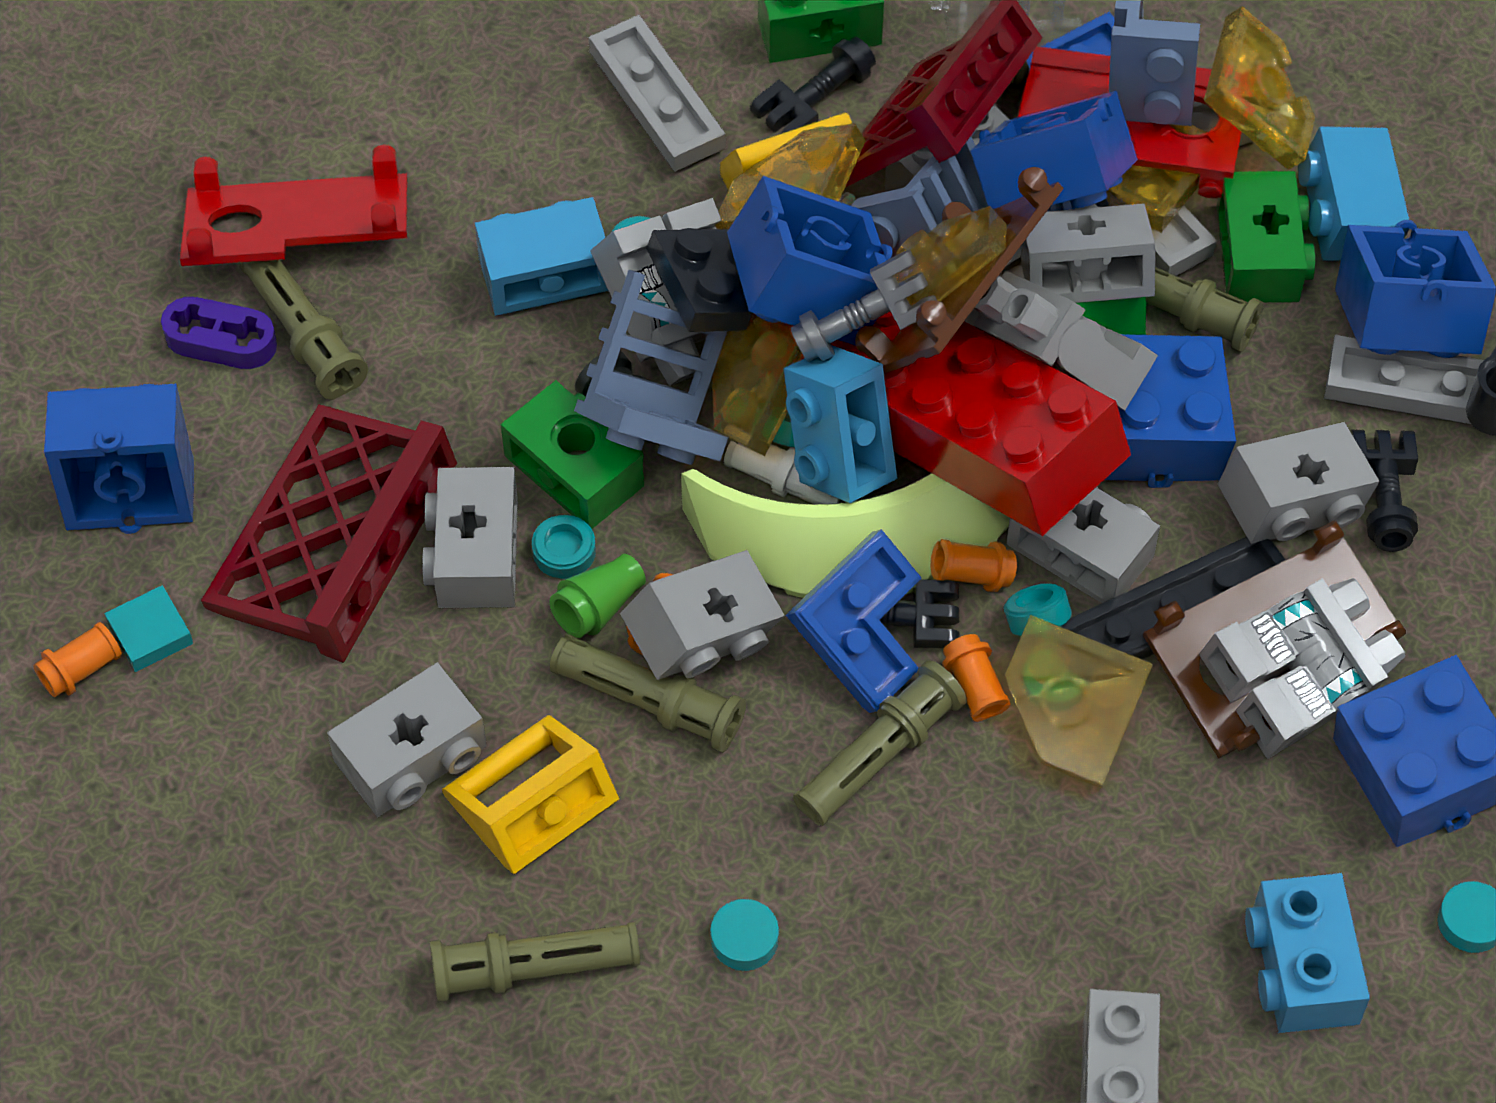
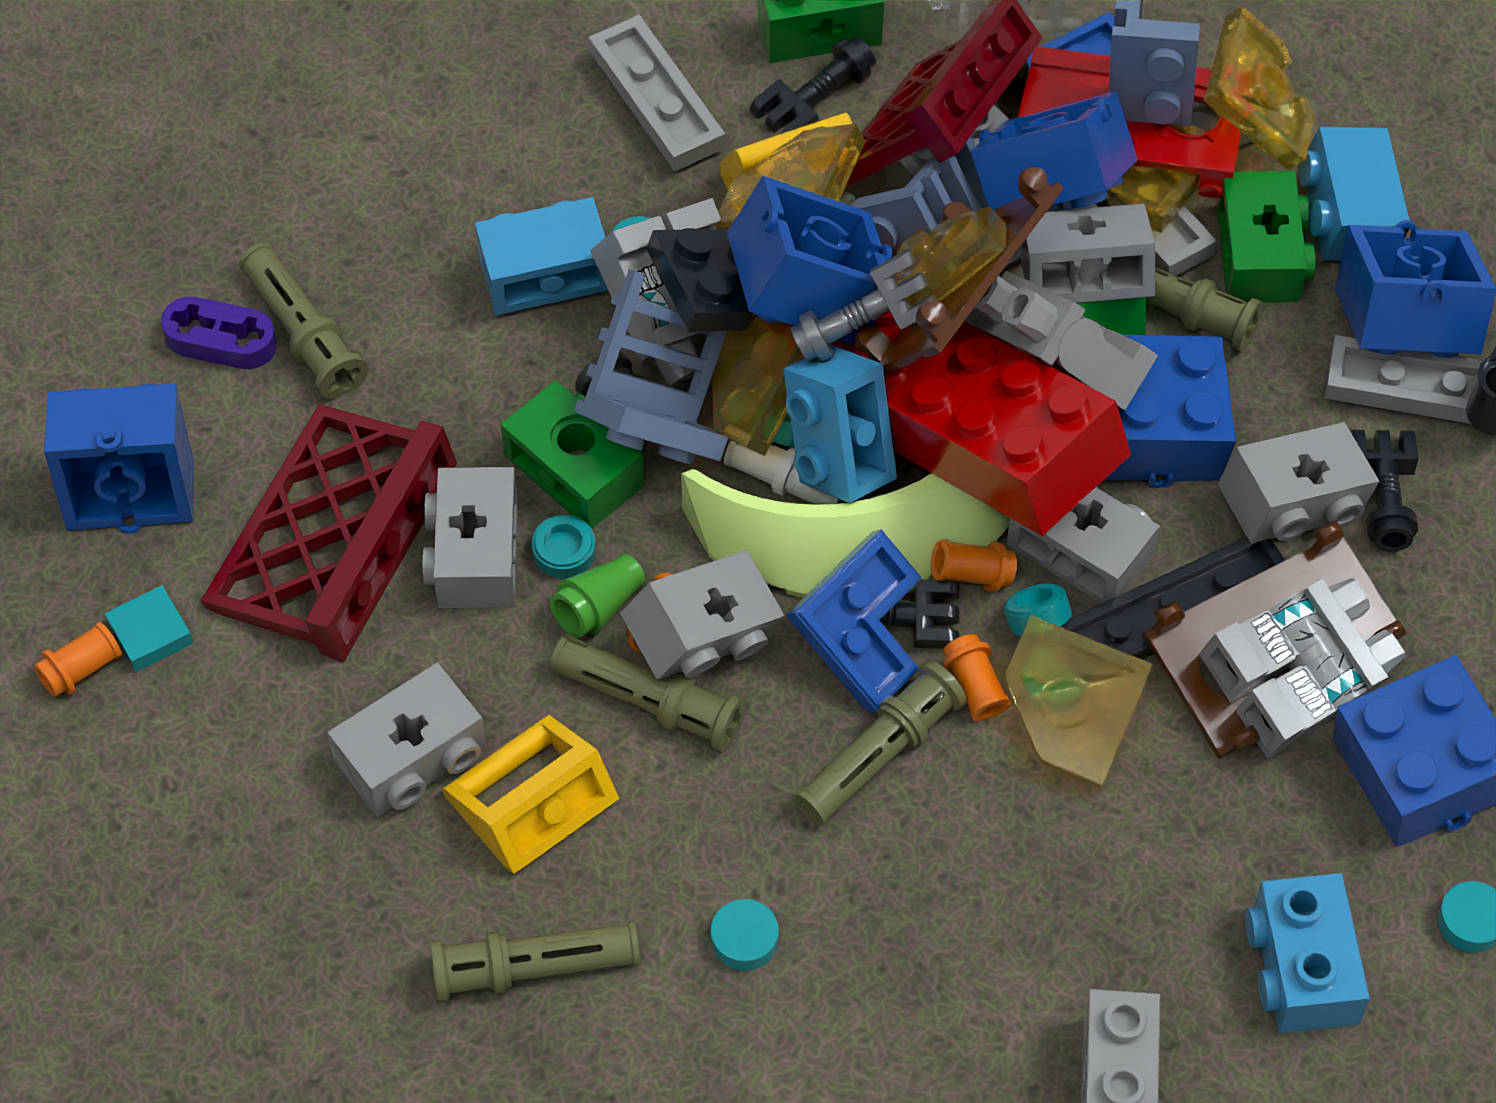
(293, 212): red piece -> none

